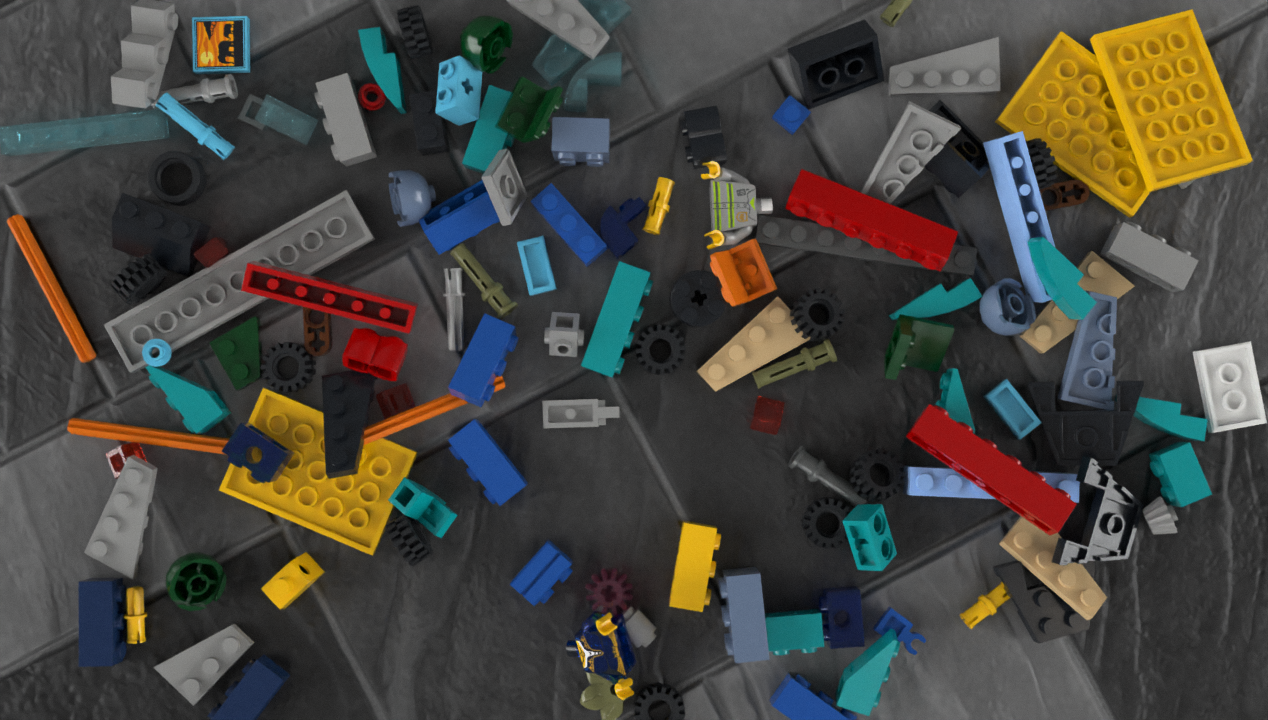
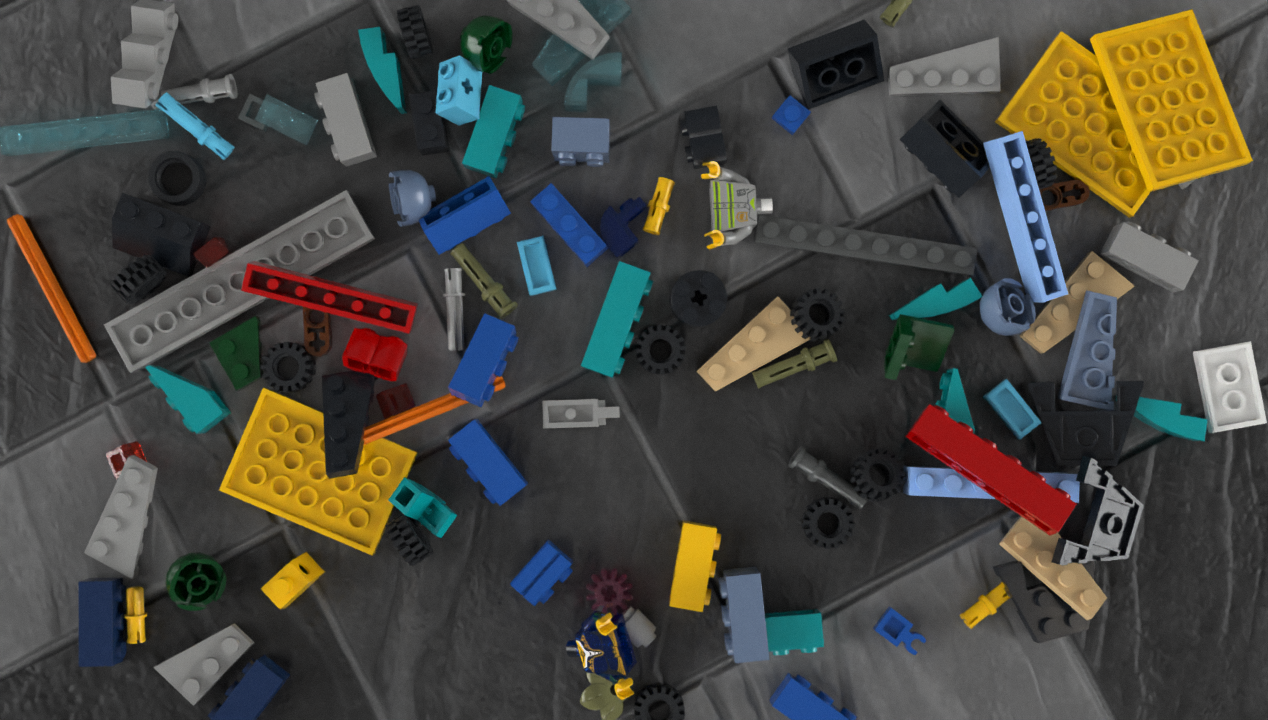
(147, 435): orange axle -> none
(164, 356): medium azure plate -> none
(221, 44): tile -> none
(274, 455): clear blue brick -> none
(371, 88): red plate -> none
(504, 186): light grey tile -> none
(528, 110): dark green bracket -> none
(564, 340): light grey brick -> none
(742, 273): orange bracket -> none
(767, 415): clear red slope -> none
(851, 631): clear blue brick -> none
(863, 677): teal slope -> none
(869, 537): teal brick -> none
(871, 220): red brick -> none
(909, 148): light grey wing -> none
(1060, 279): teal slope -> none
(1160, 517): light grey piece -> none
(1179, 474): teal brick -> none

